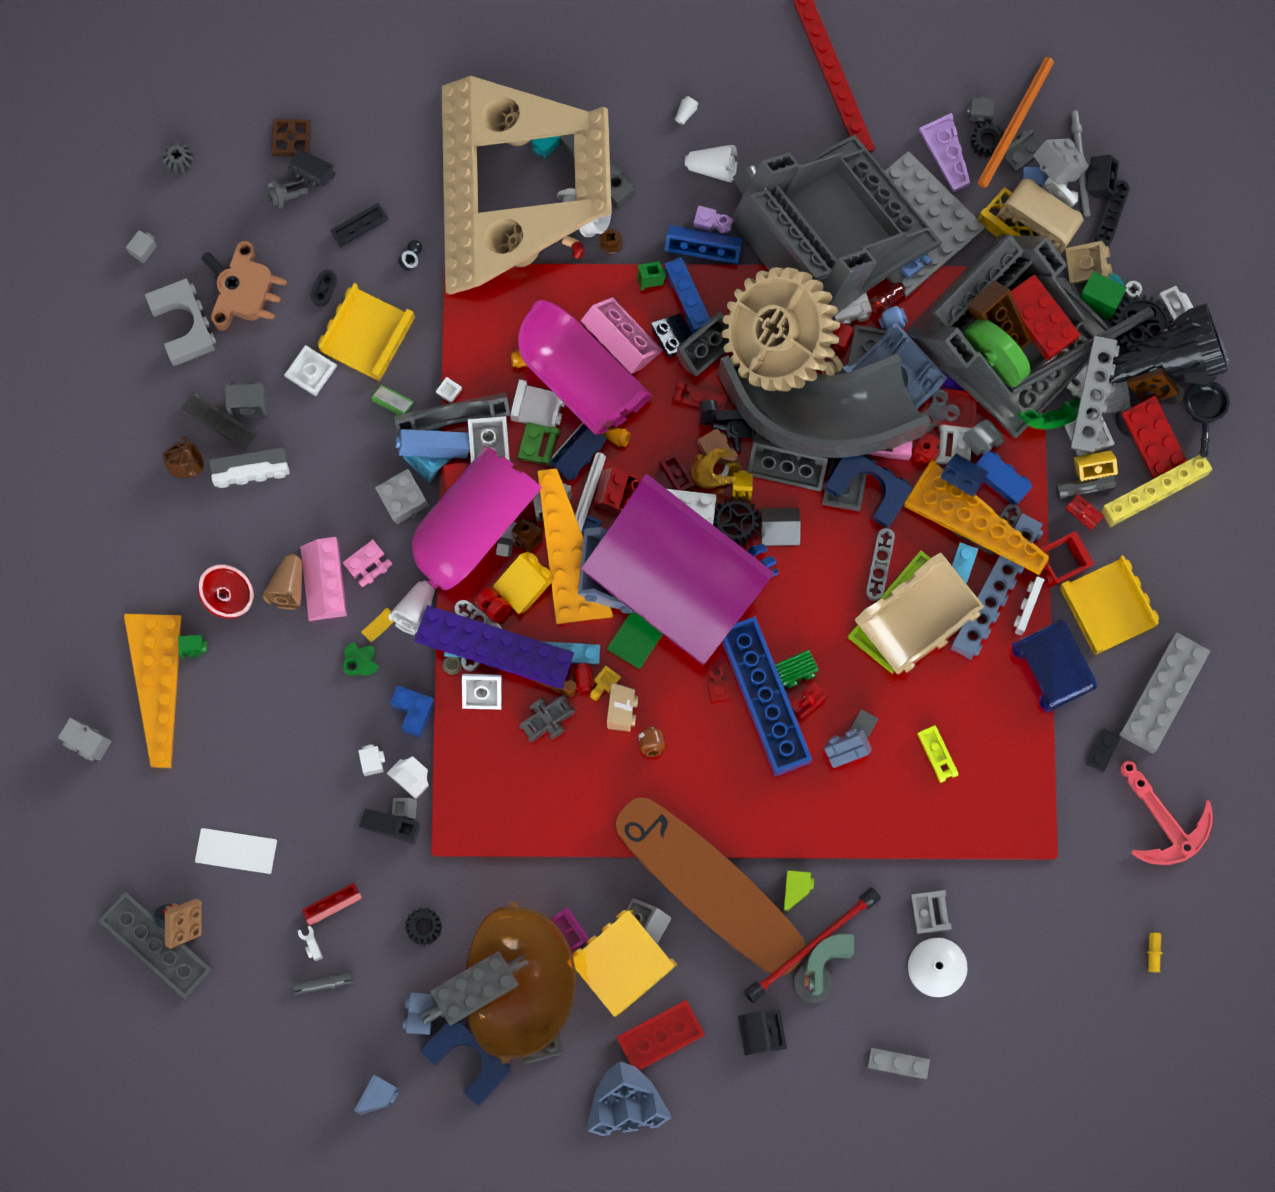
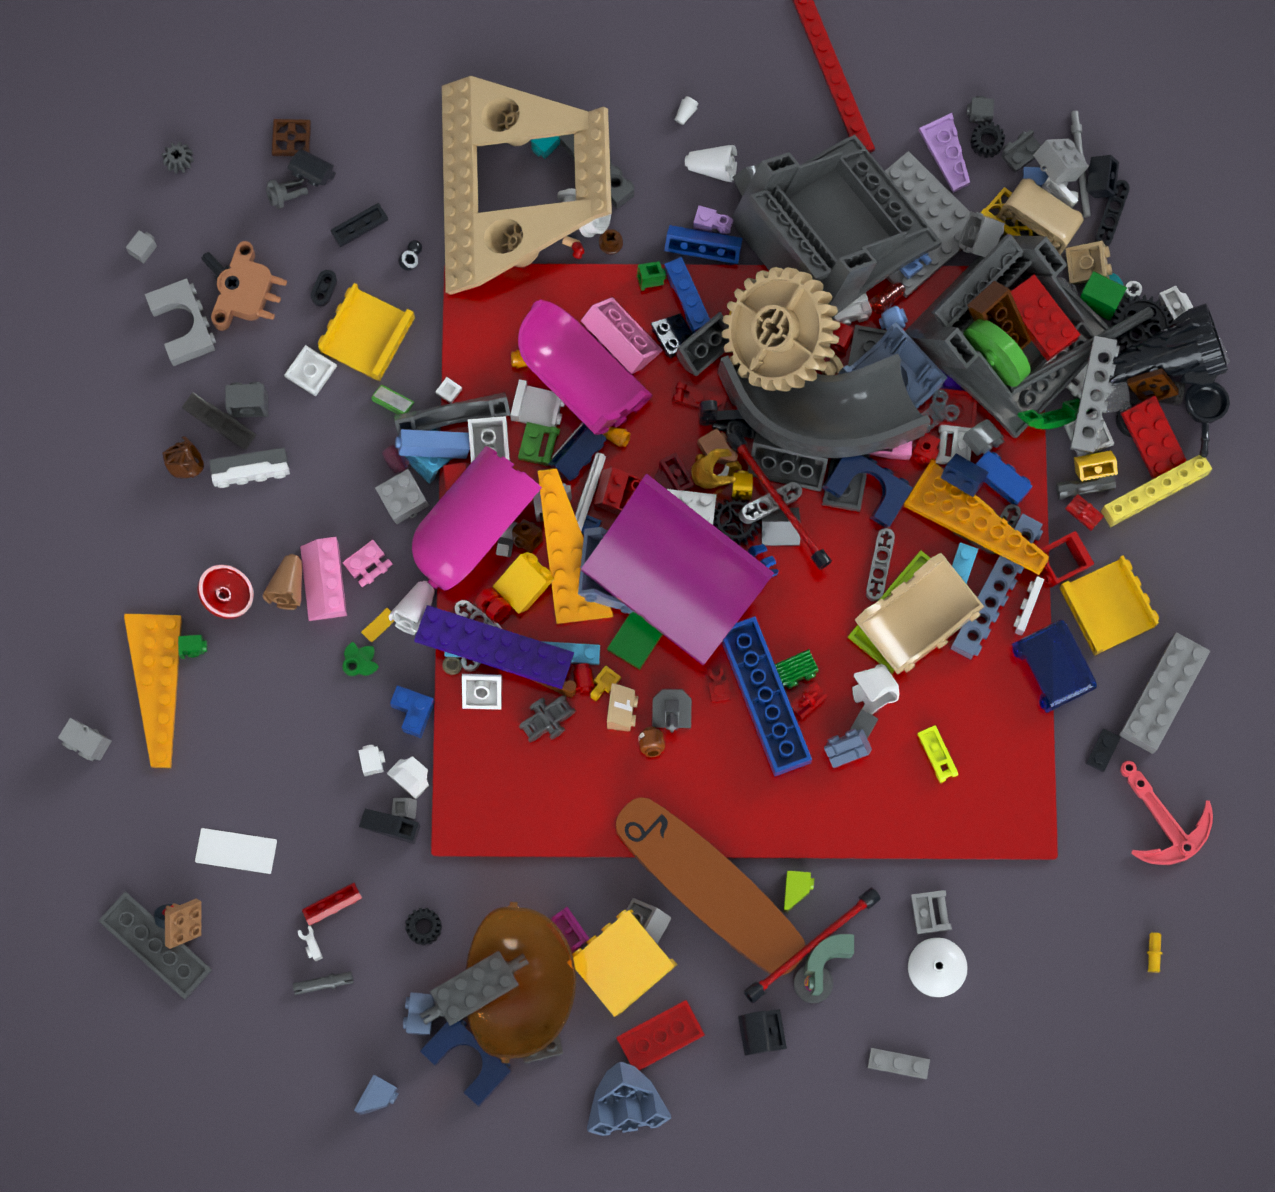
(395, 462): none -> clear pink brick
(671, 709): none -> dark grey piece
(770, 502): none -> light grey beam
(818, 556): none -> red hose
(875, 688): none -> white piece
(980, 234): none -> light grey brick
(1015, 122): orange axle -> none

